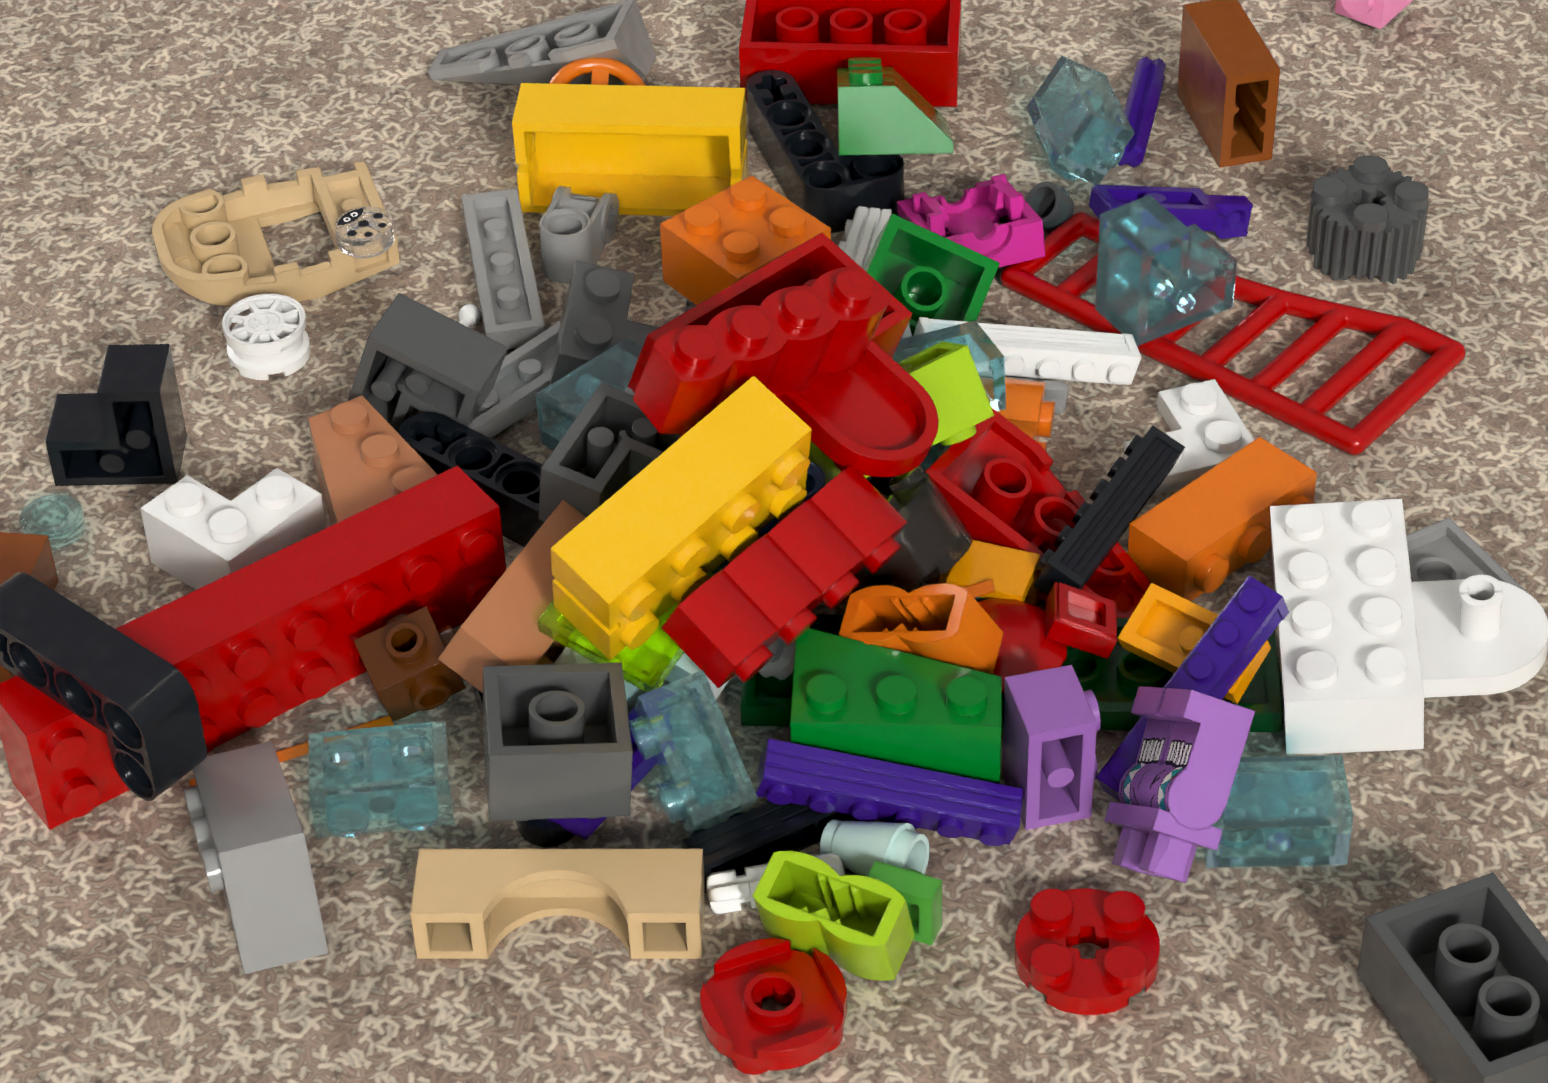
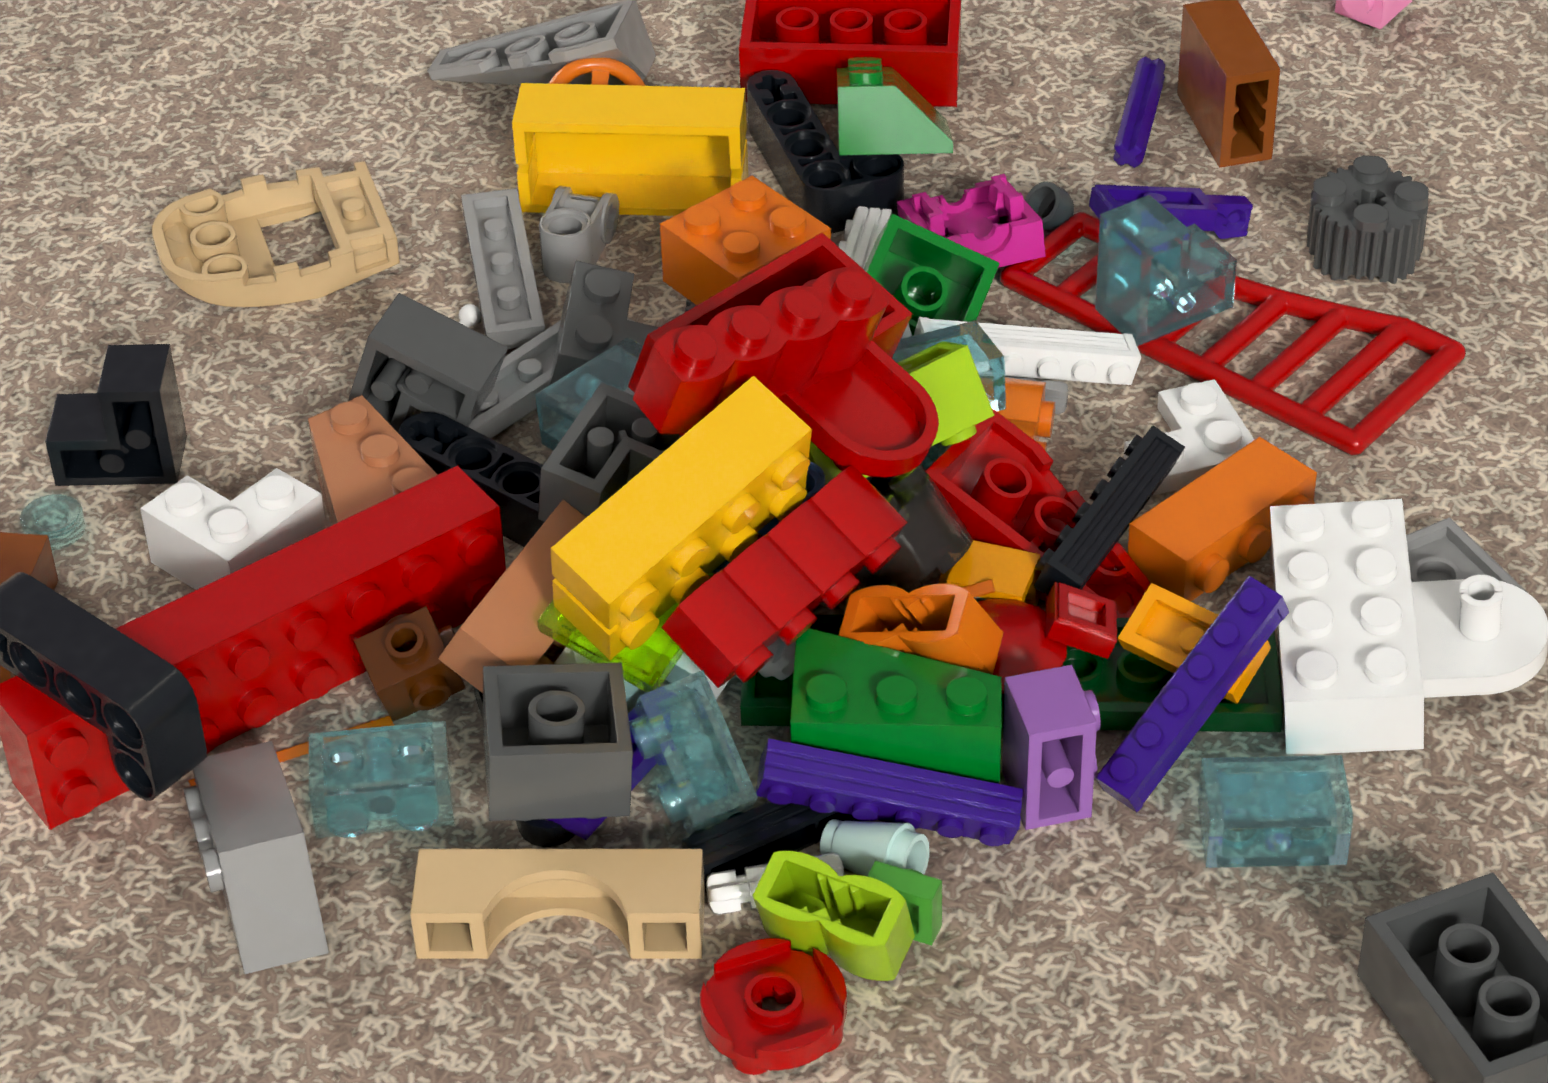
(268, 338): white wheel -> none
(364, 232): clear tile -> none
(1079, 122): clear light blue brick -> none
(1093, 916): red plate -> none
(1177, 780): medium lavender hips -> none

